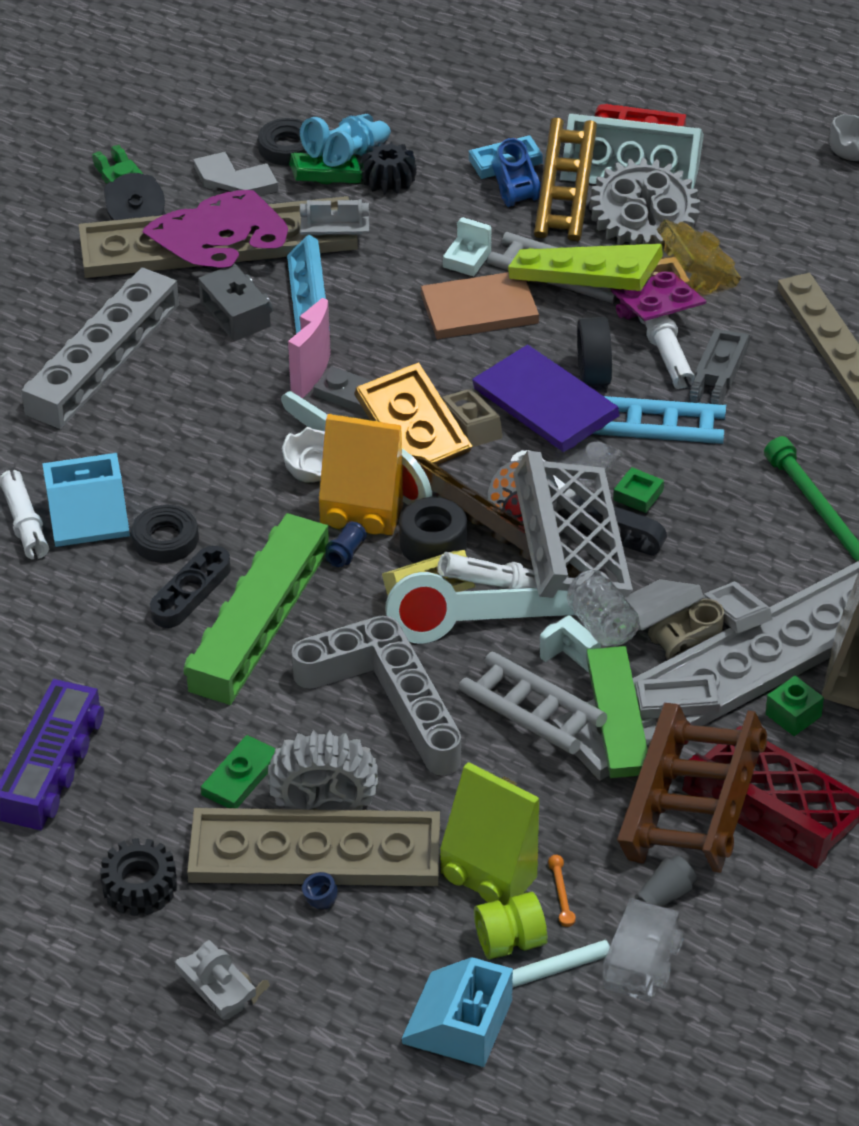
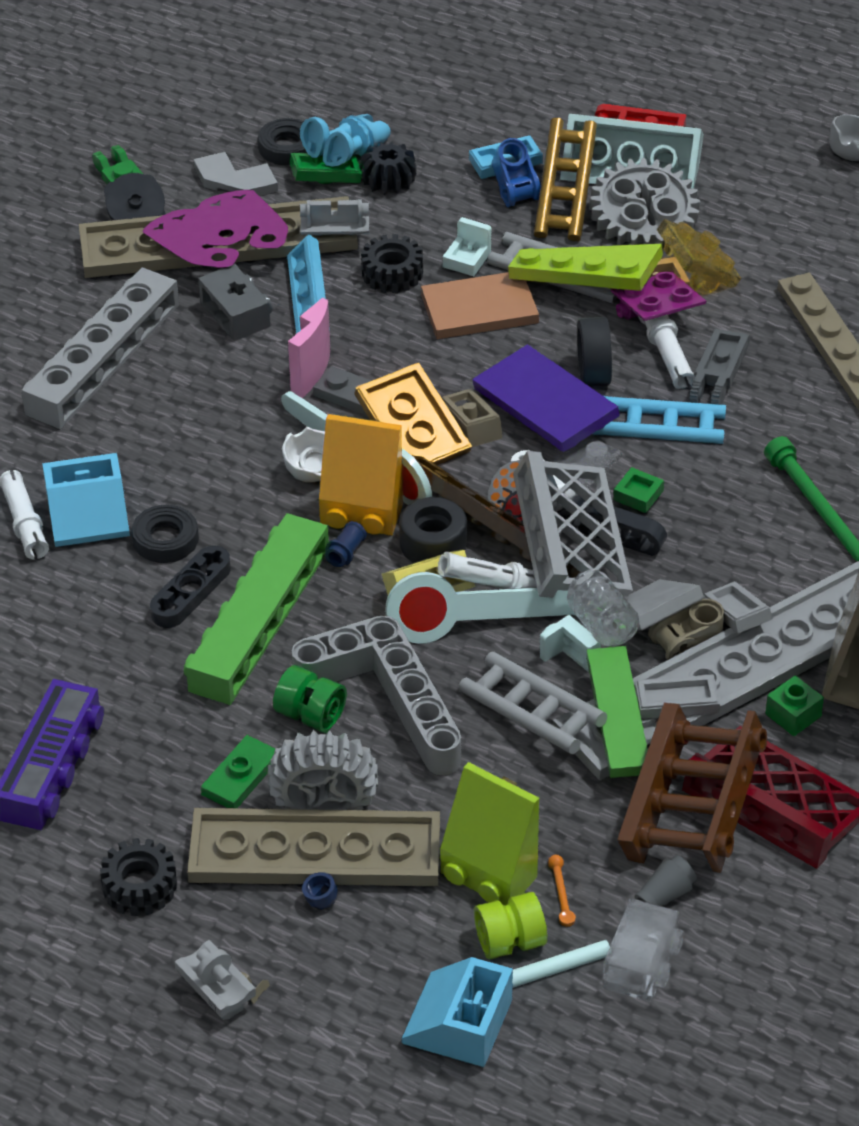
(305, 697): none -> green wheel
(392, 276): none -> black tyre

